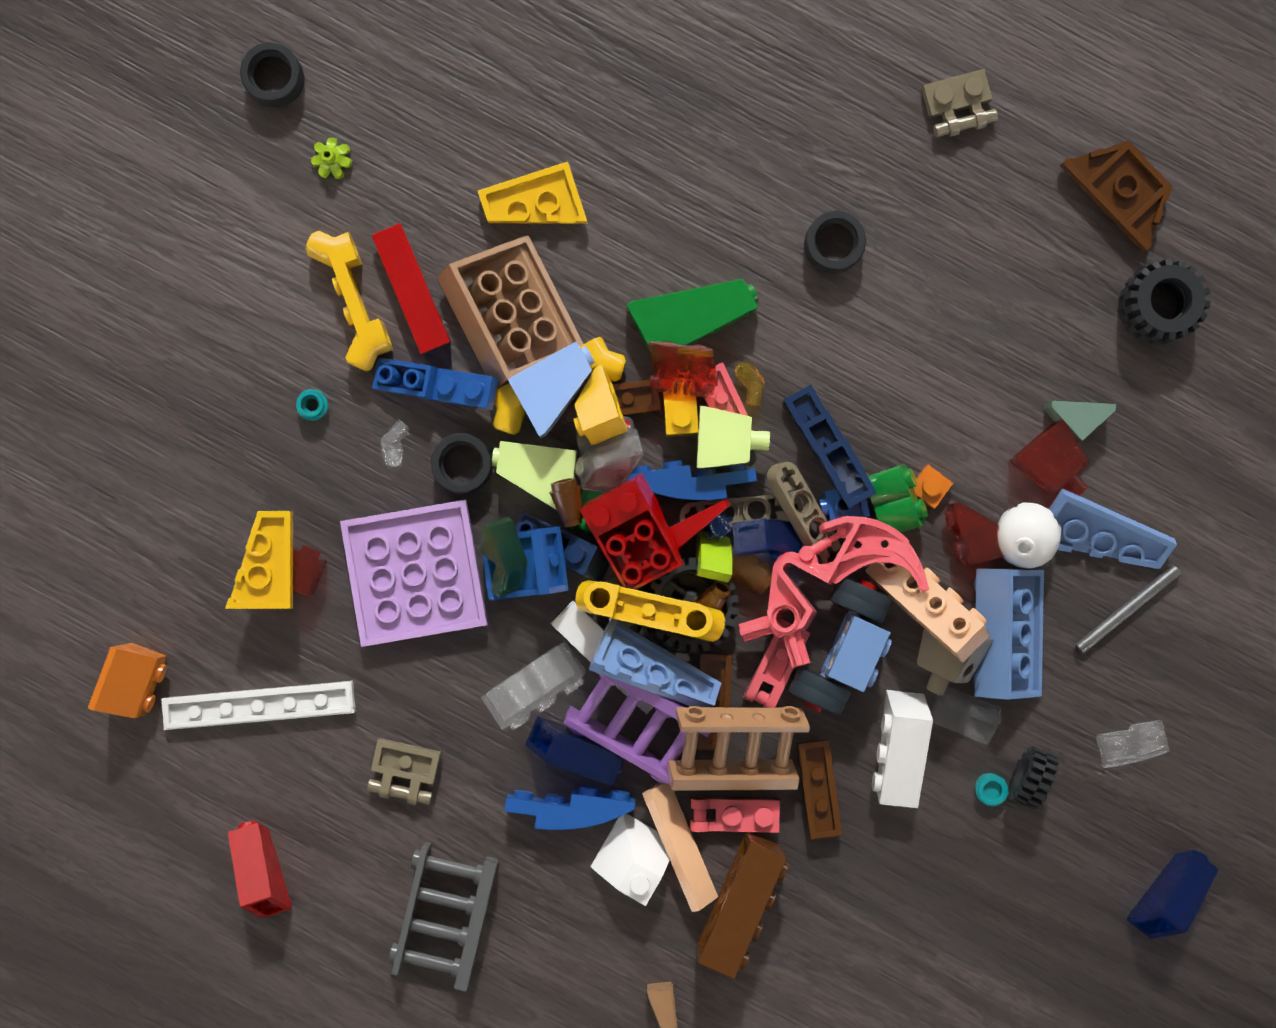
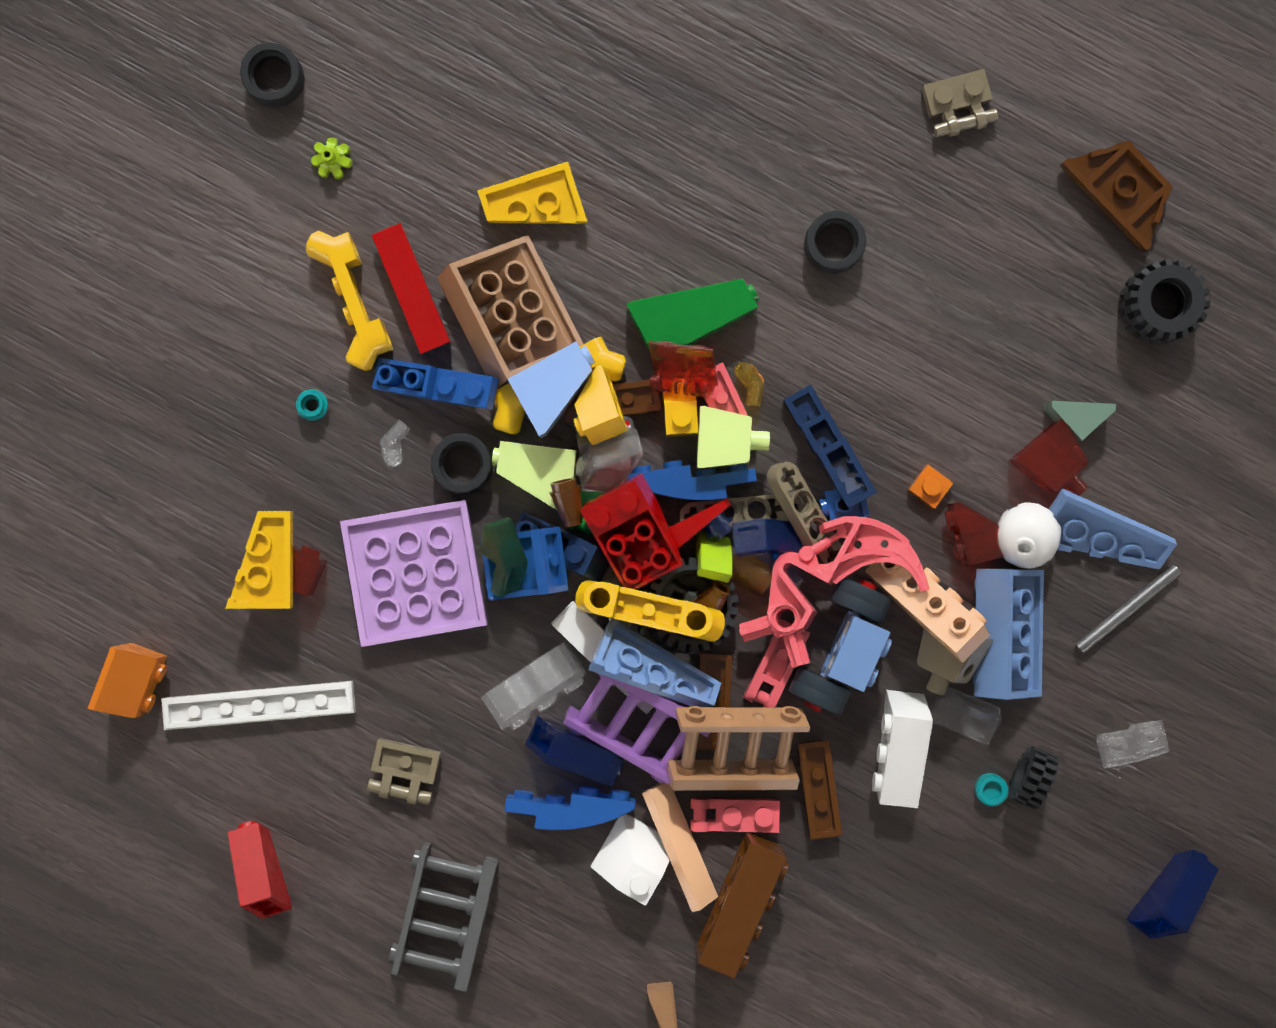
(896, 498): green brick -> none

